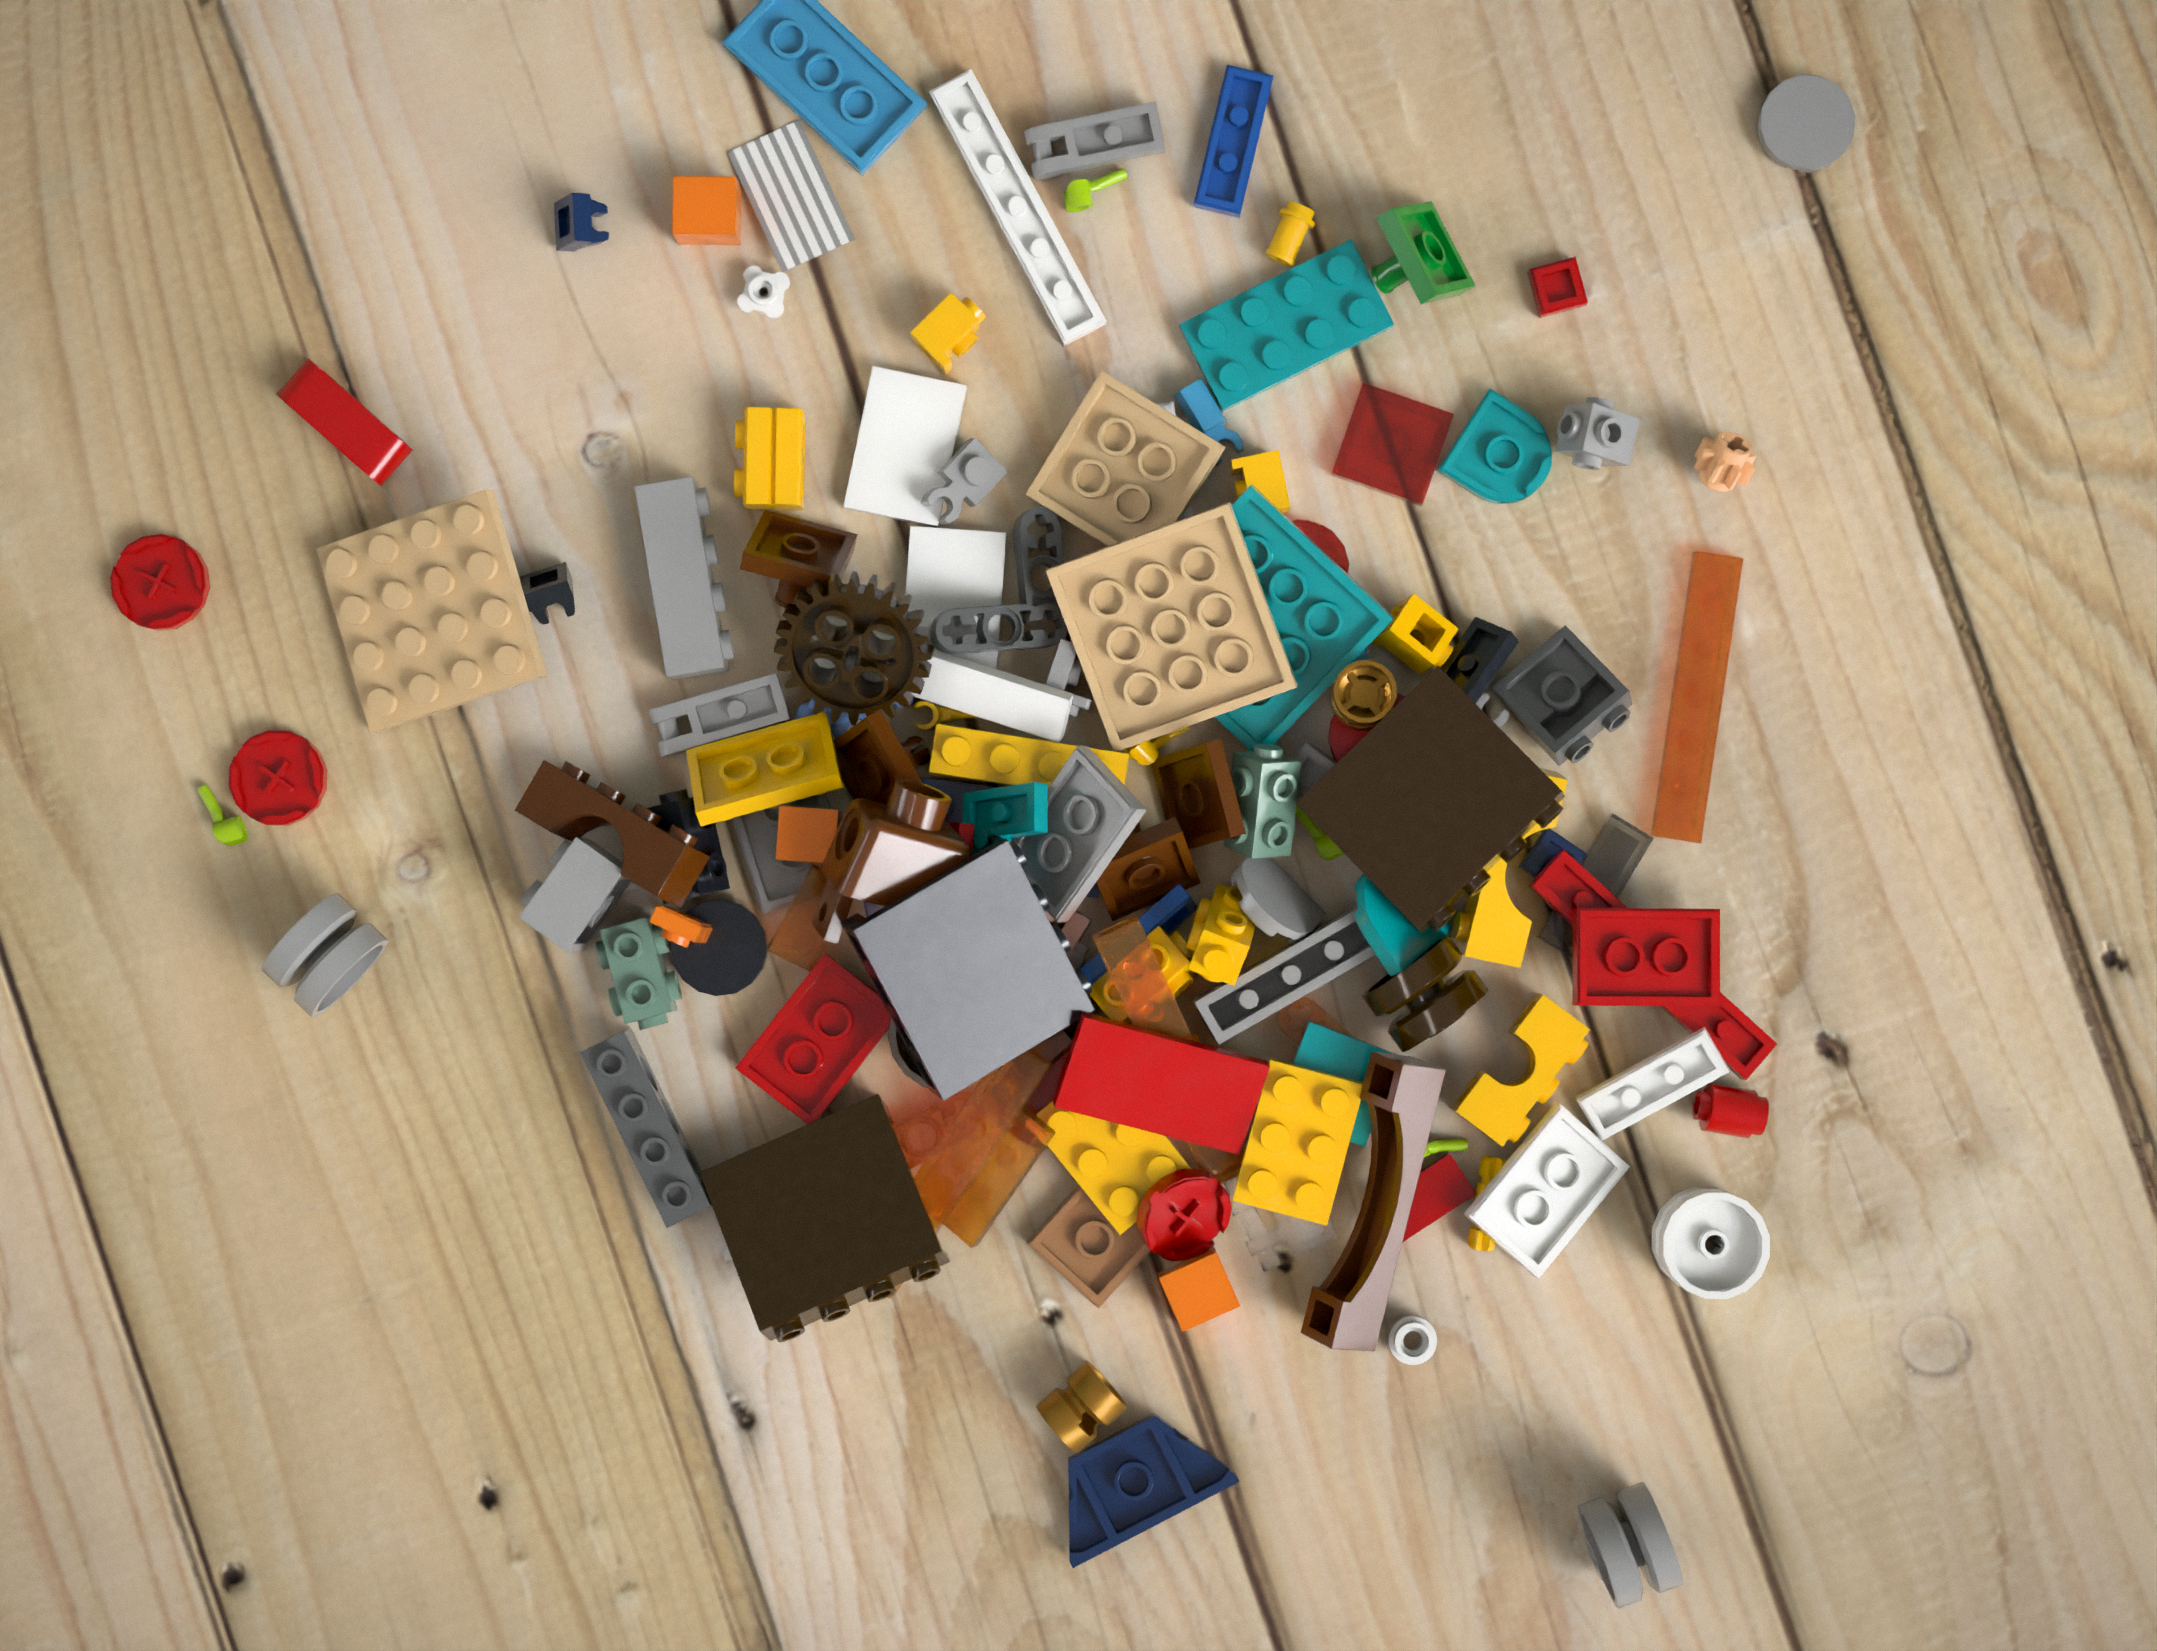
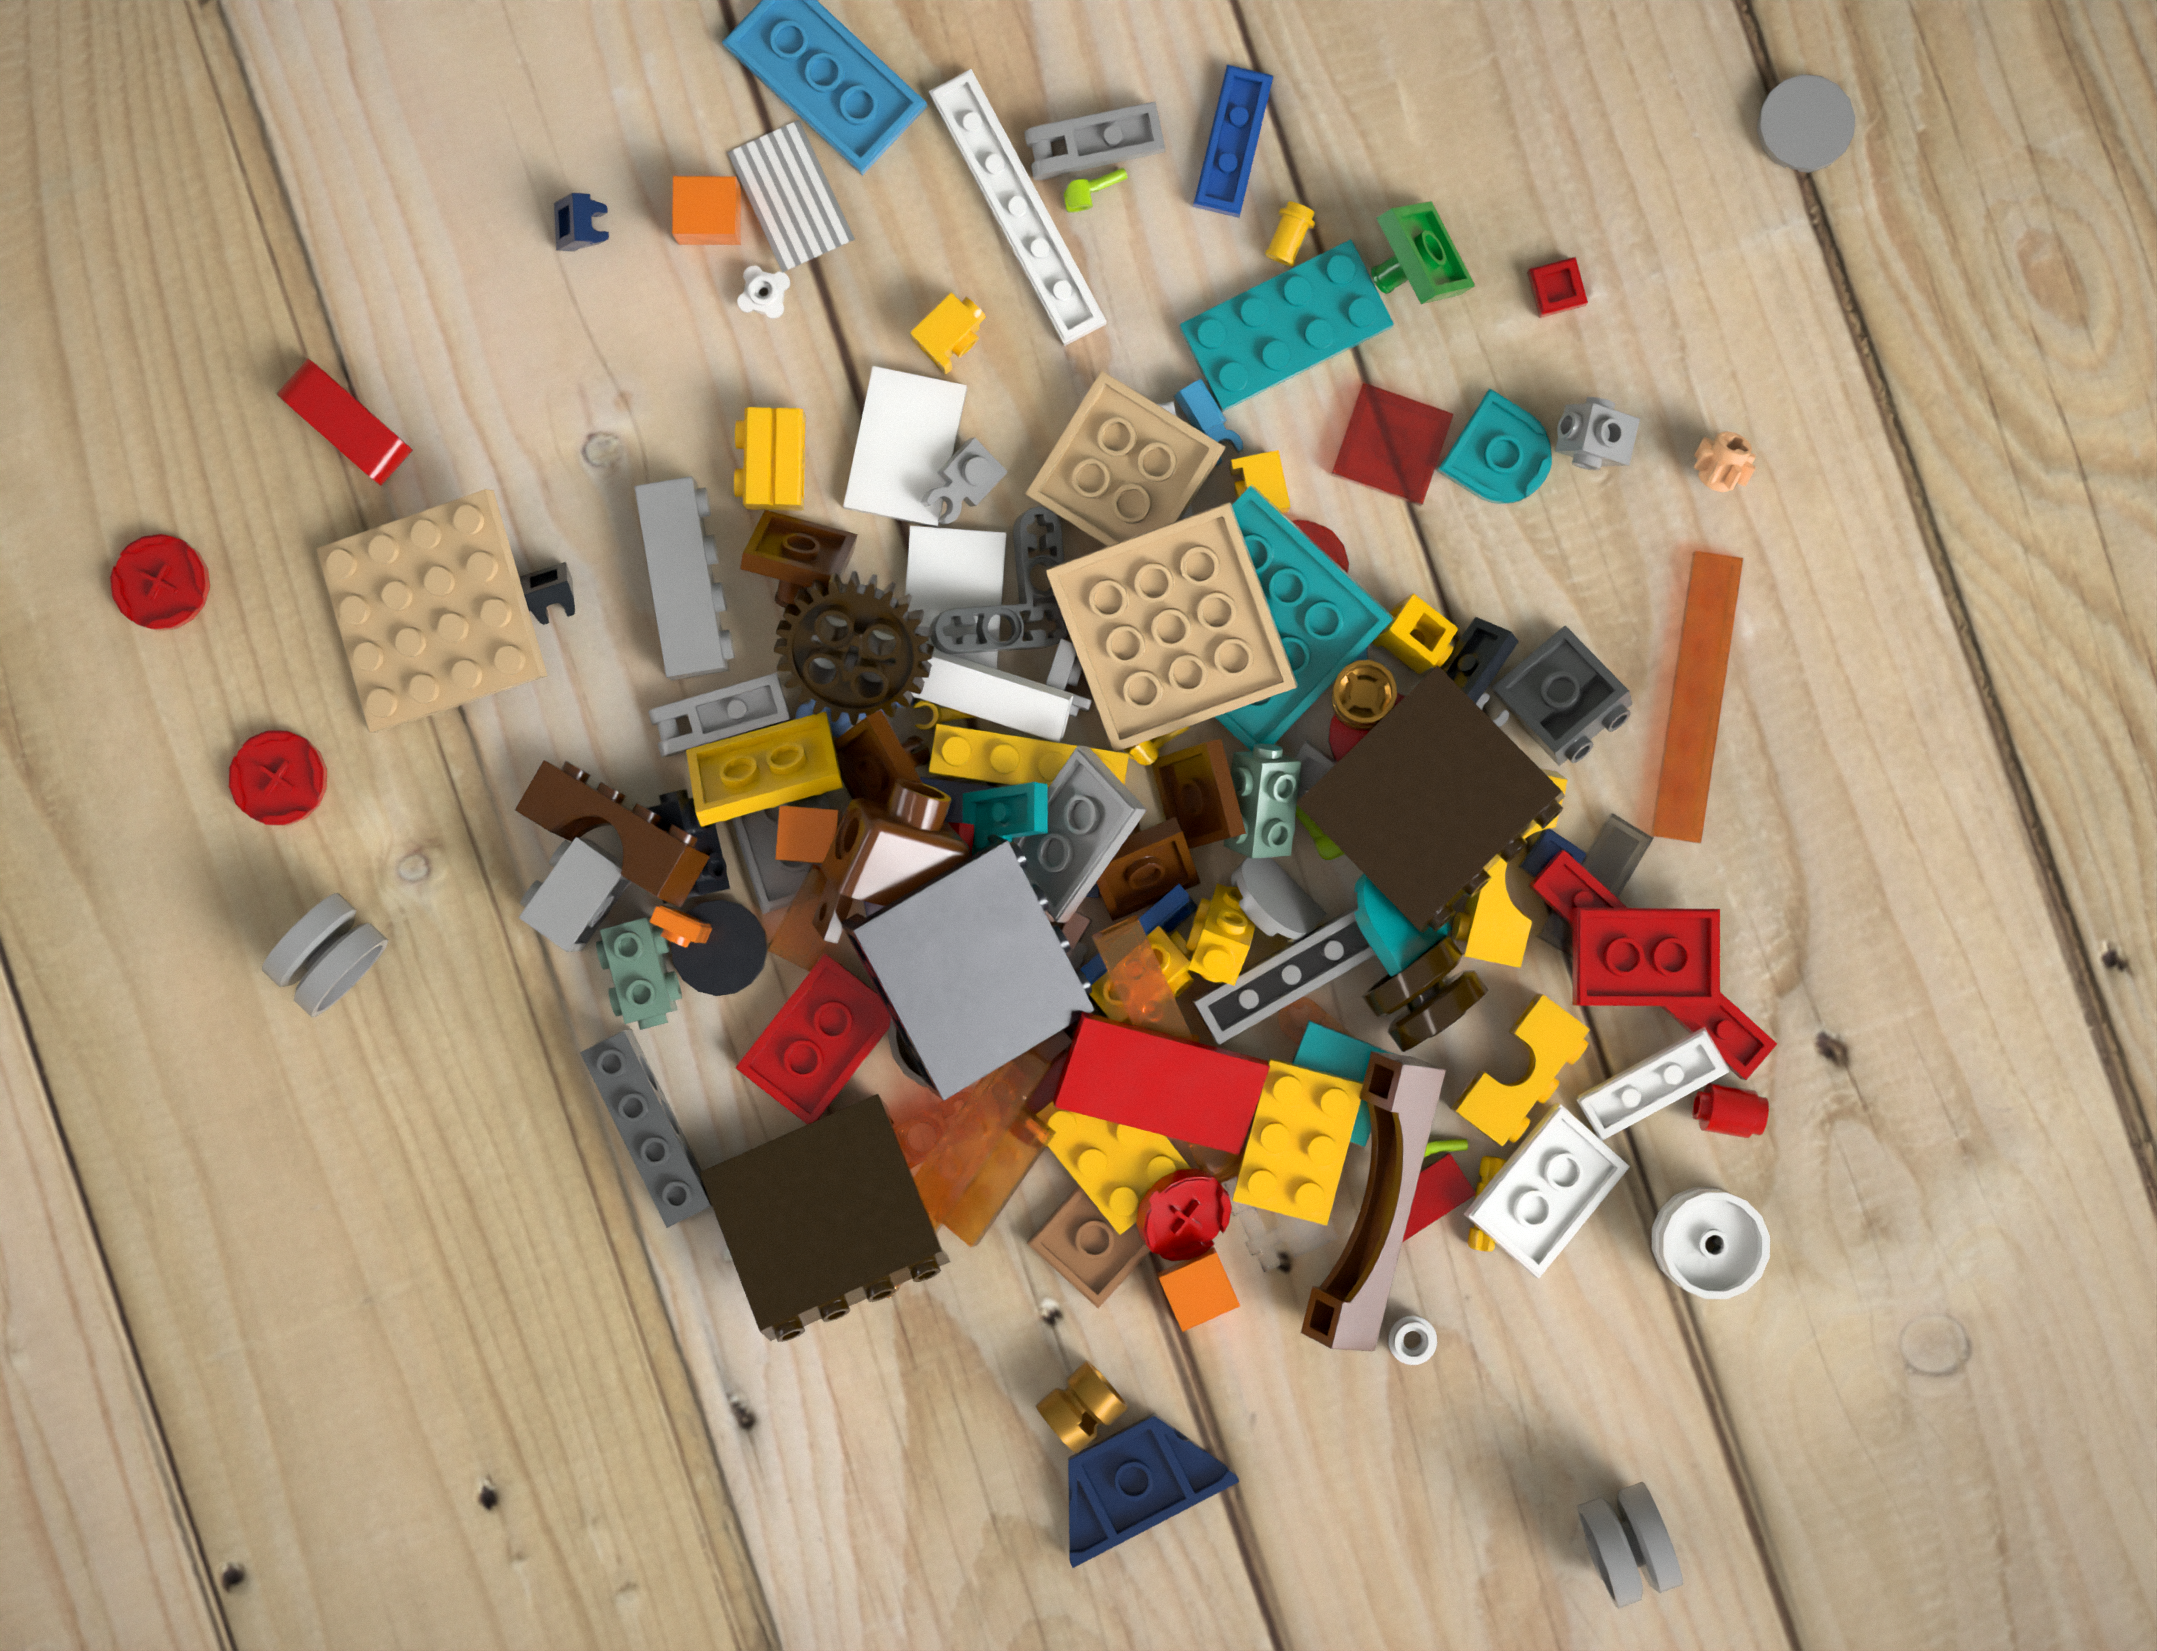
(228, 831): lime hand -> none

